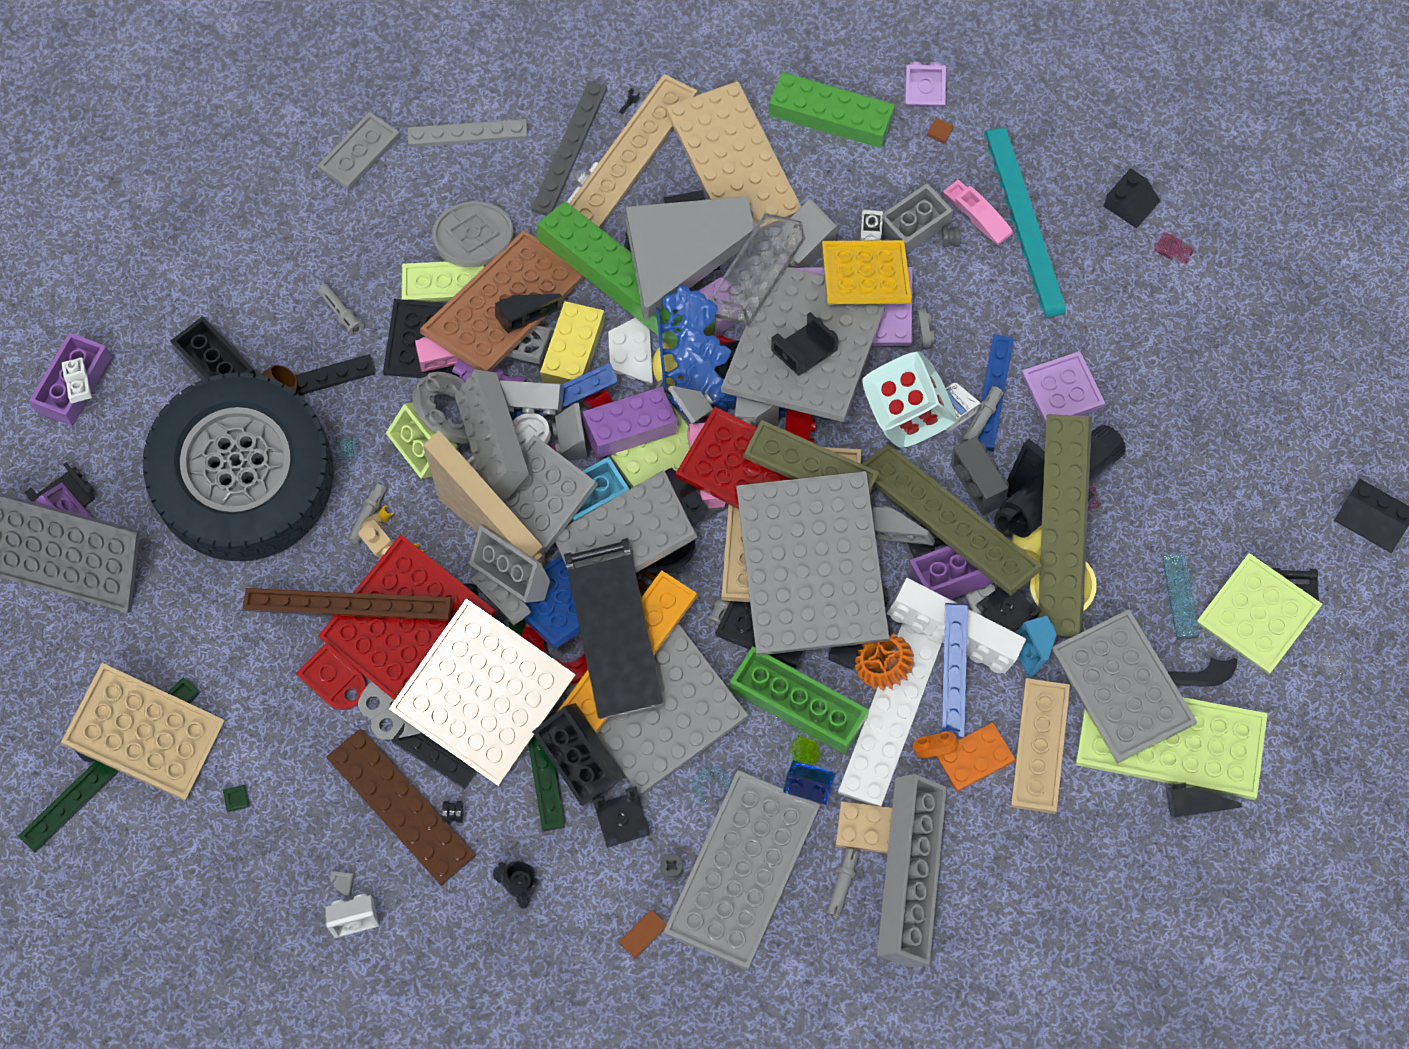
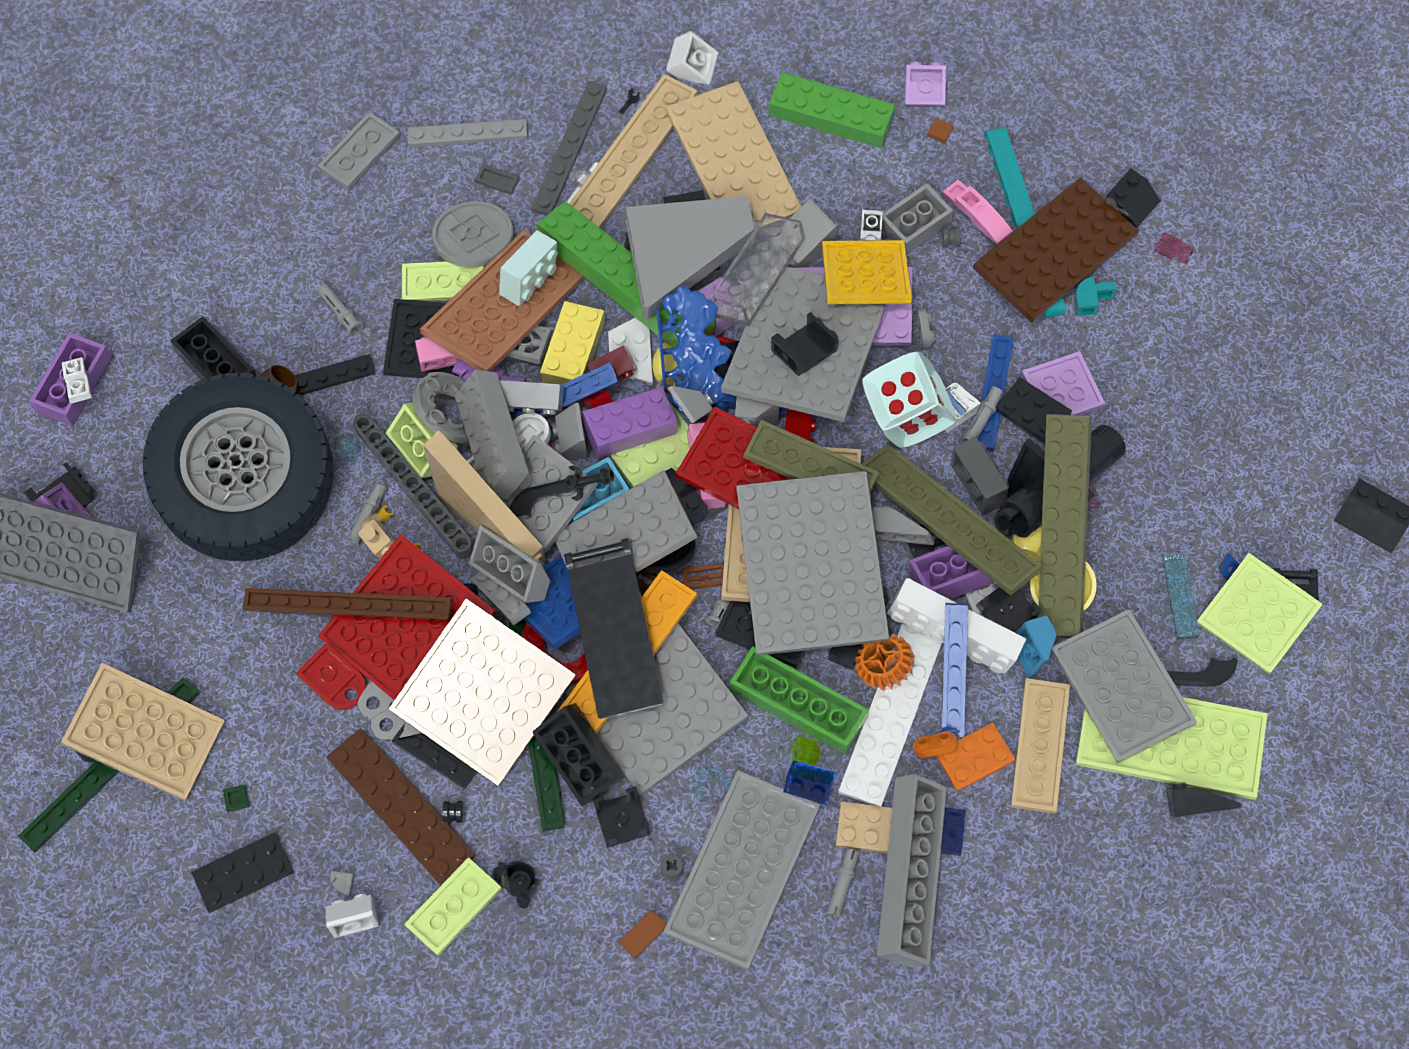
(242, 872): none -> black plate
(416, 494): none -> dark grey beam
(453, 906): none -> yellowish green plate
(496, 179): none -> dark grey tile
(524, 309): black slope -> none
(526, 499): none -> black sword
(528, 268): none -> light aqua brick
(620, 360): none -> dark red brick
(692, 59): none -> white slope
(712, 583): none -> dark orange tile
(953, 831): none -> clear blue plate
(1028, 408): none -> black plate
(1055, 250): none -> reddish brown plate
(1089, 293): none -> teal brick
(1228, 561): none -> blue slope

